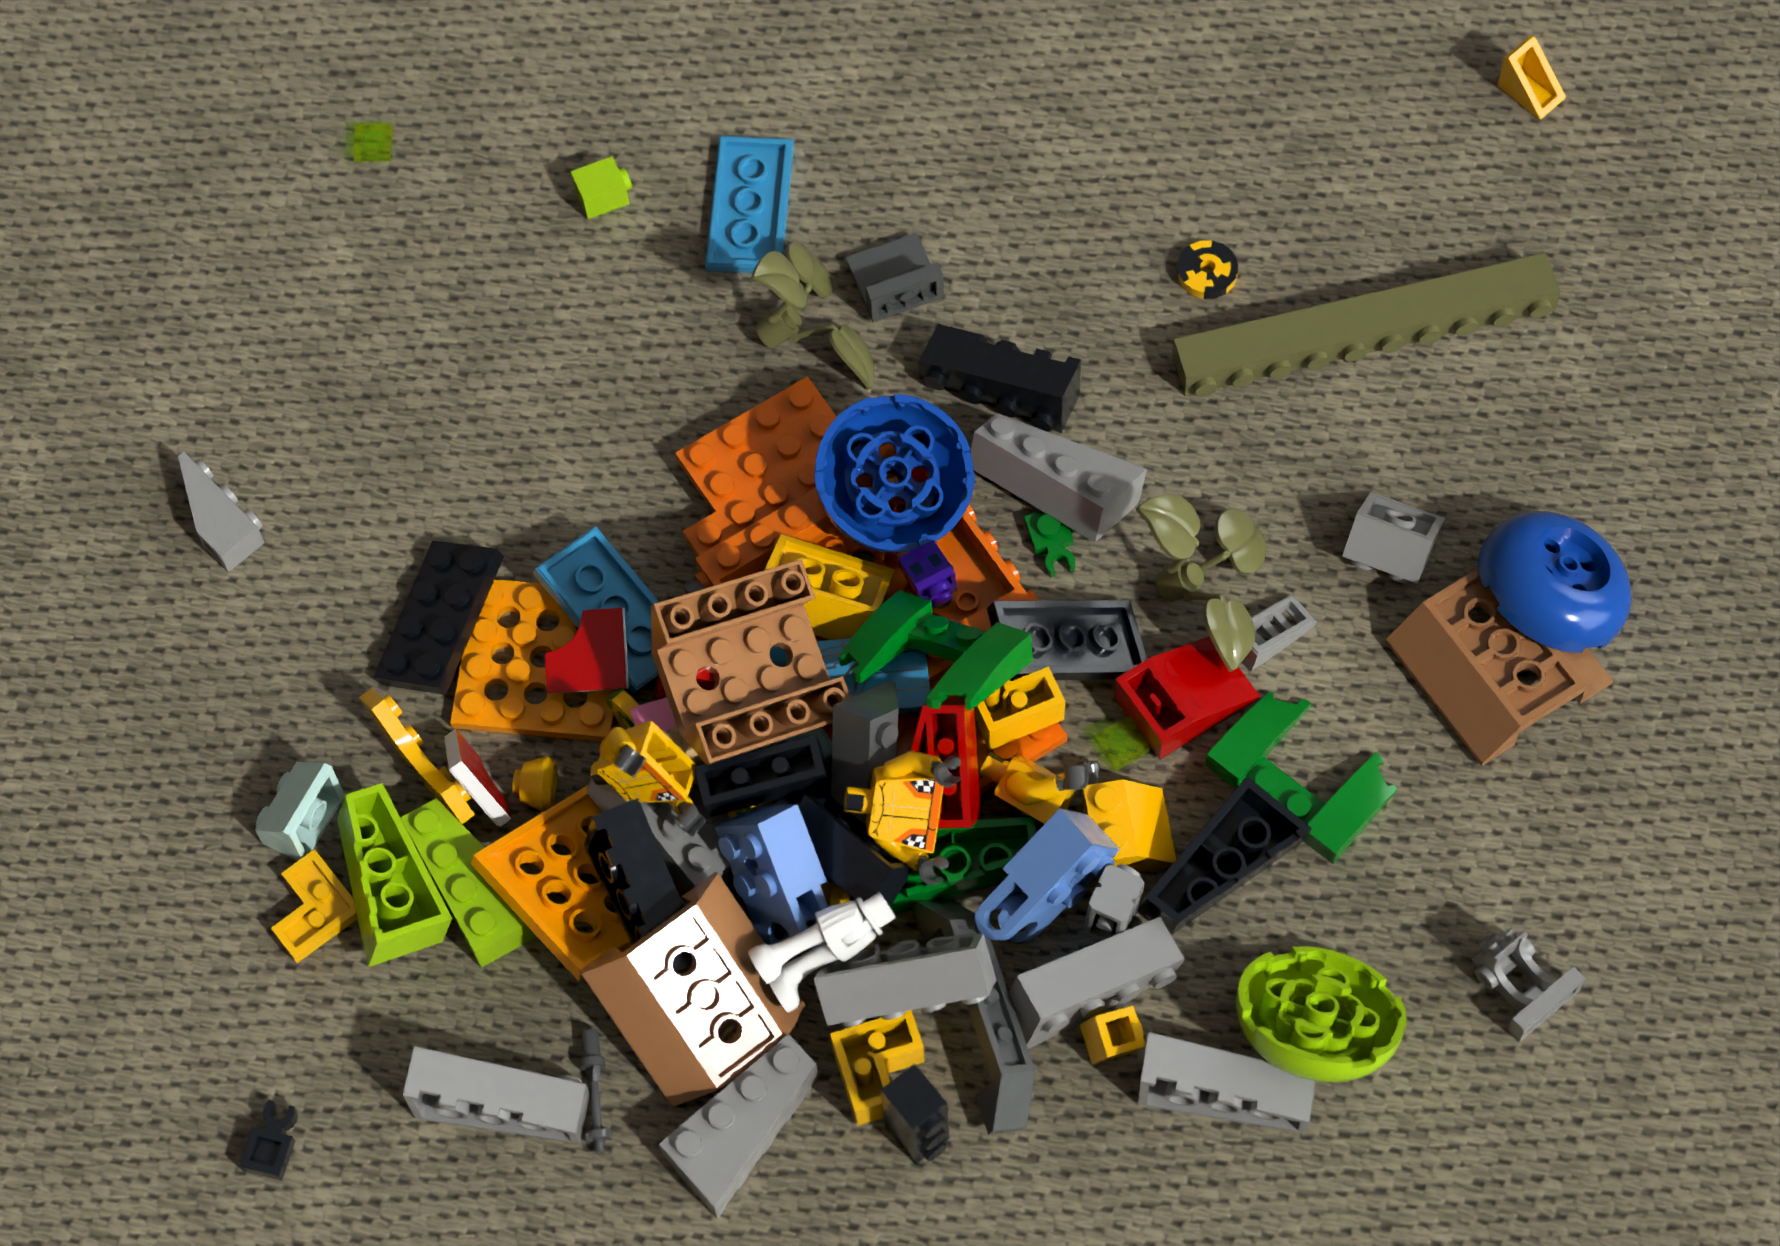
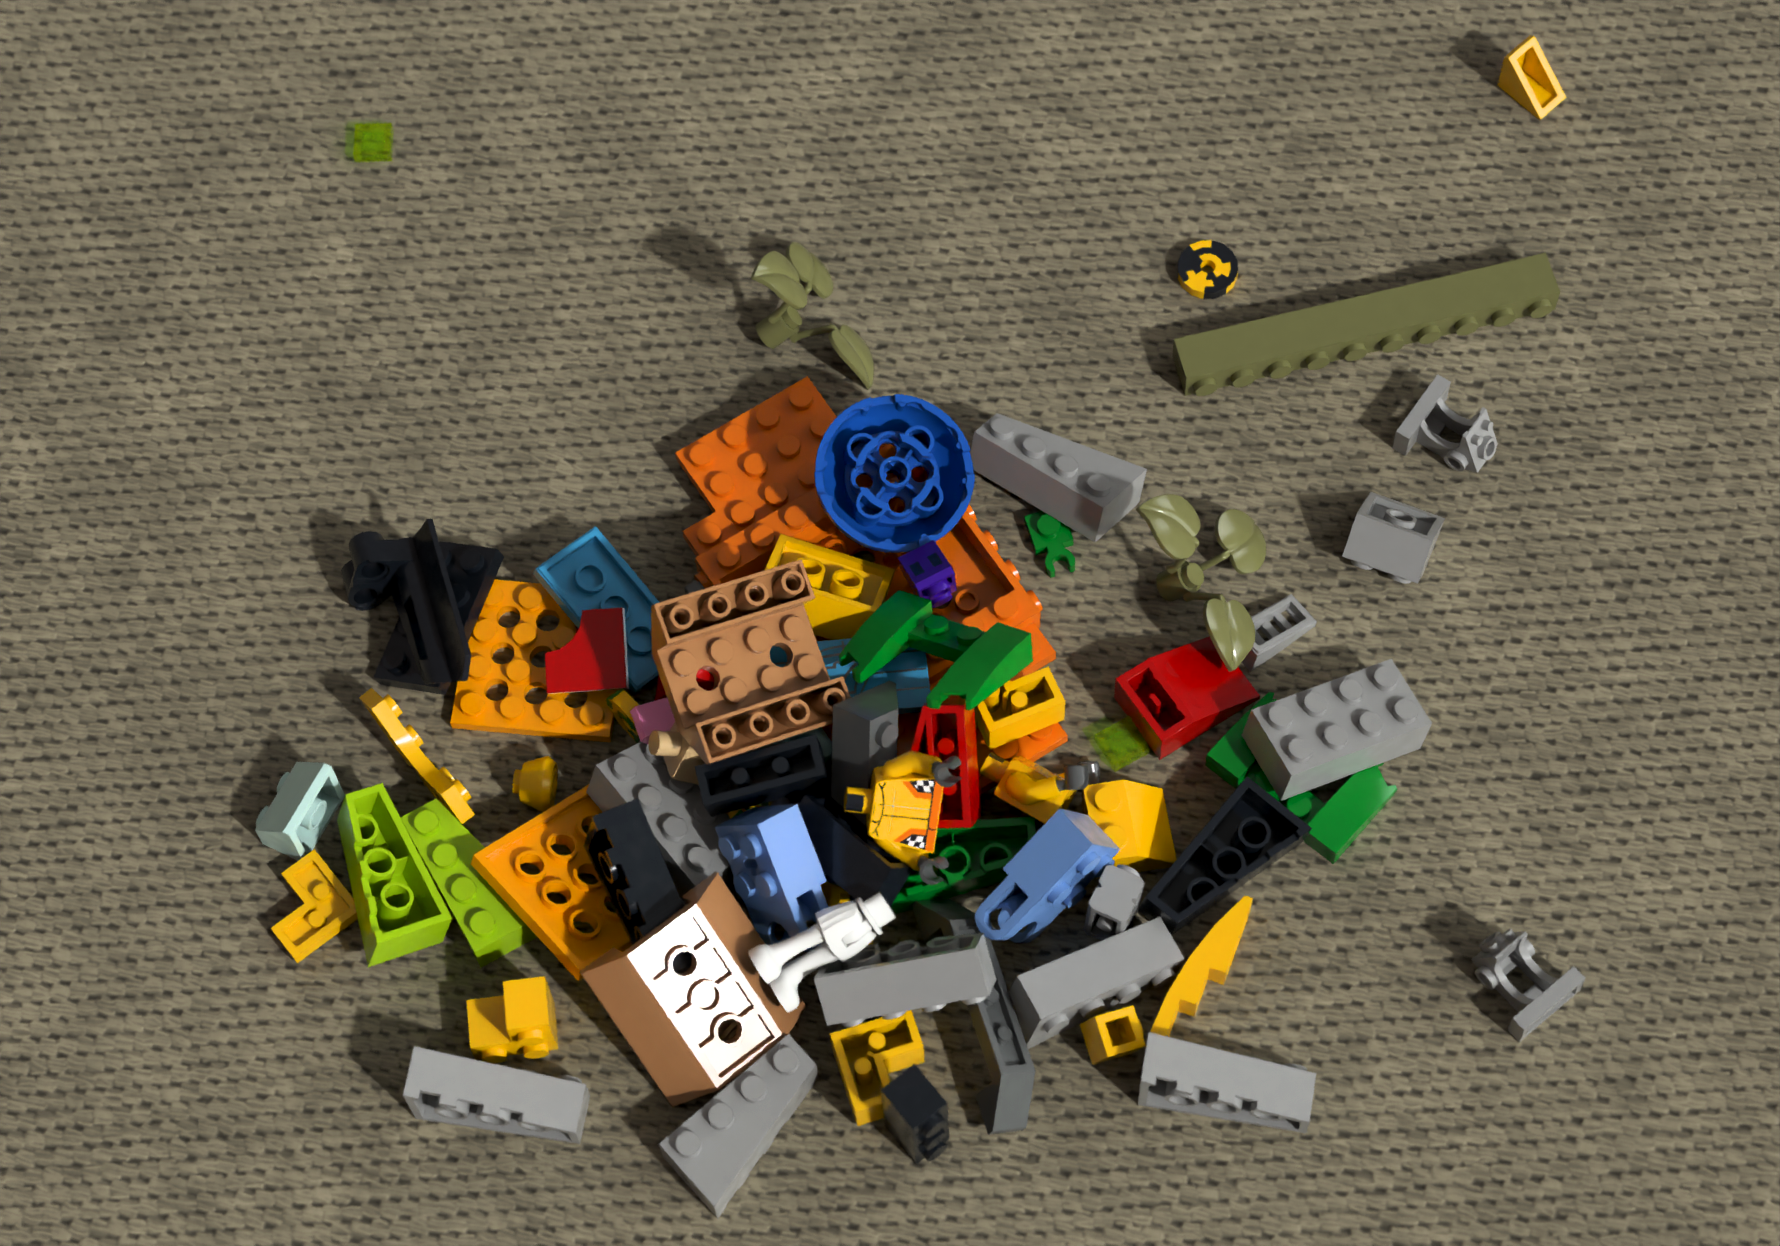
(219, 522): light grey slope -> none
(270, 1148): black plate -> none
(420, 585): none -> black panel
(471, 774): white tile -> none
(513, 1023): none -> yellow brick
(592, 1064): dark grey piece -> none
(601, 187): lime brick -> none
(649, 767): yellow torso -> none
(748, 202): dark azure tile -> none
(896, 277): dark grey bracket -> none
(1002, 376): black wedge -> none
(1075, 636): black plate -> none
(1207, 962): none -> yellow slope
(1319, 1014): lime brick -> none
(1336, 729): none -> light grey brick
(1429, 420): none -> light grey tile
(1474, 668): medium nougat slope -> none
(1556, 580): blue brick -> none

